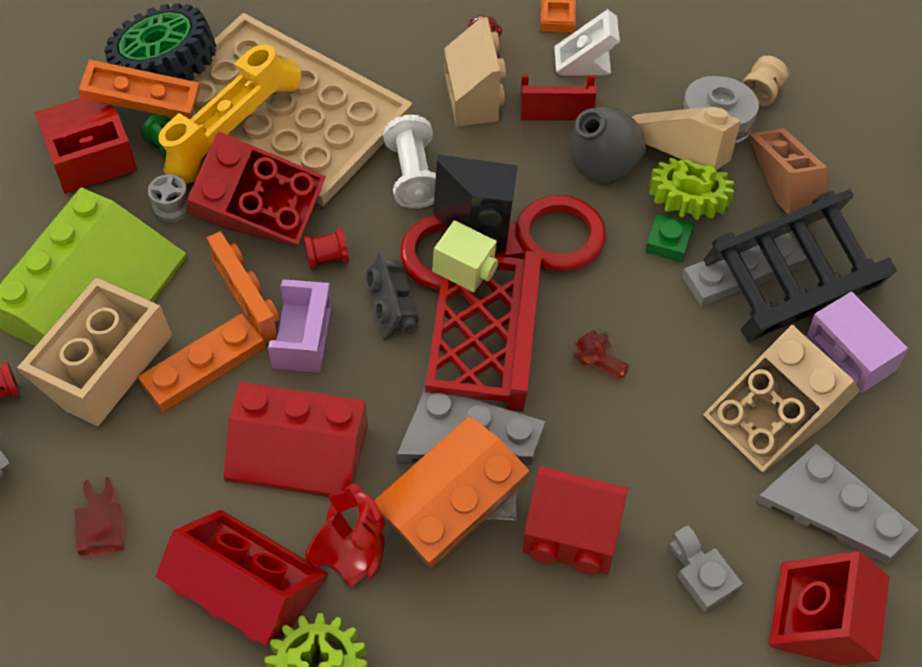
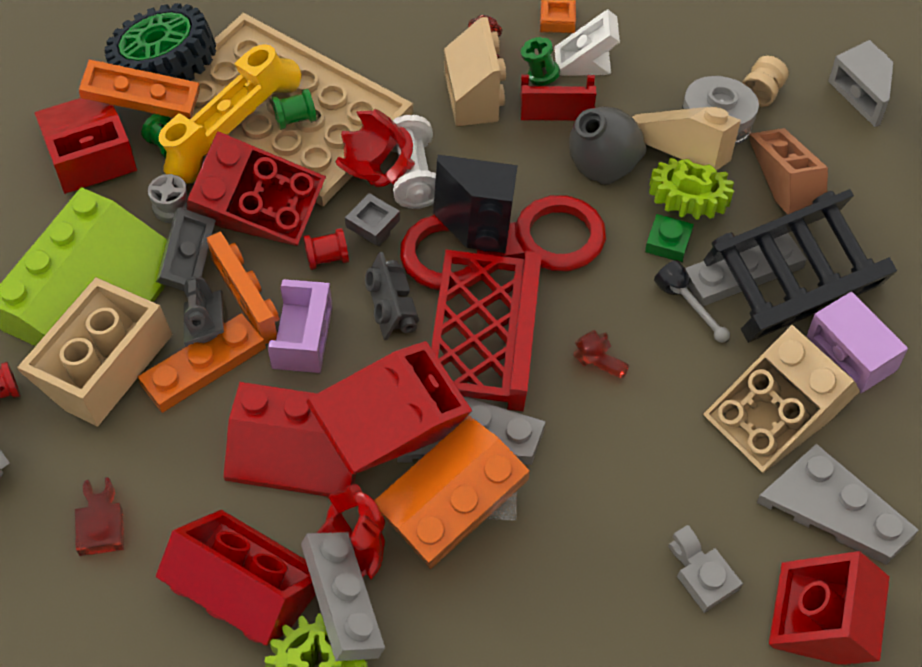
(185, 248): none -> dark grey plate
(202, 312): none -> dark grey hinge
(294, 109): none -> green bush
(342, 596): none -> light grey plate
(371, 145): none -> red helmet
(373, 219): none -> flat silver tile
(390, 408): none -> red slope
(465, 256): yellowish green brick -> none
(542, 60): none -> green bush
(574, 520): red slope -> none
(674, 280): none -> hinge
(864, 79): none -> light grey slope

